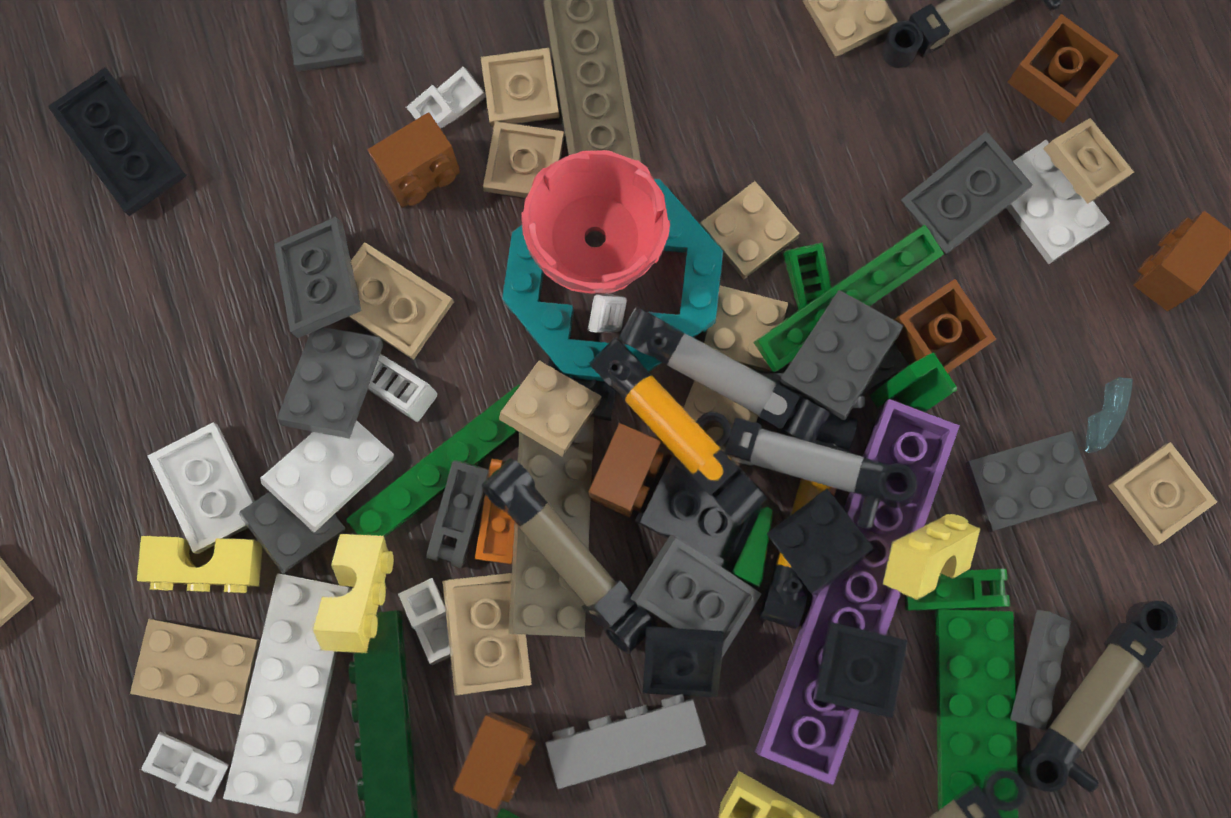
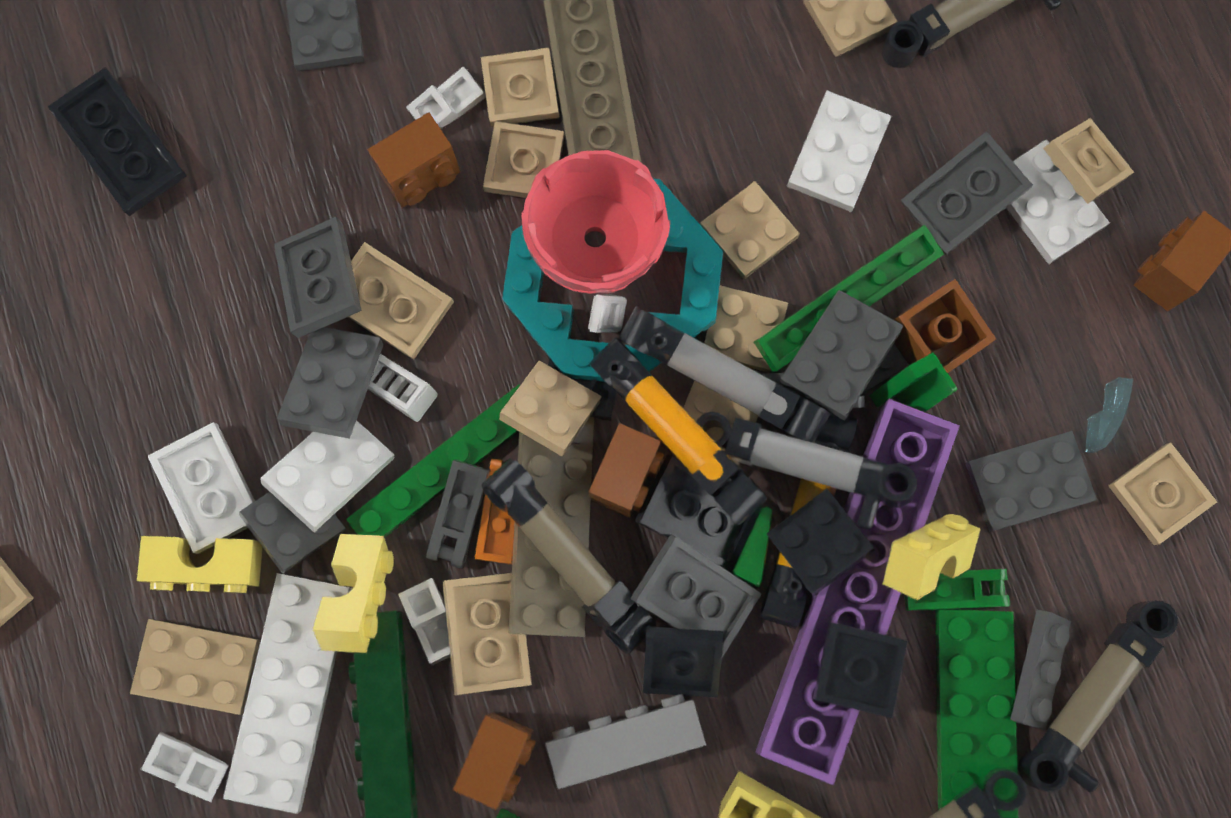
(794, 270): green slope -> none
(839, 151): none -> white plate
(1062, 68): dark orange brick -> none

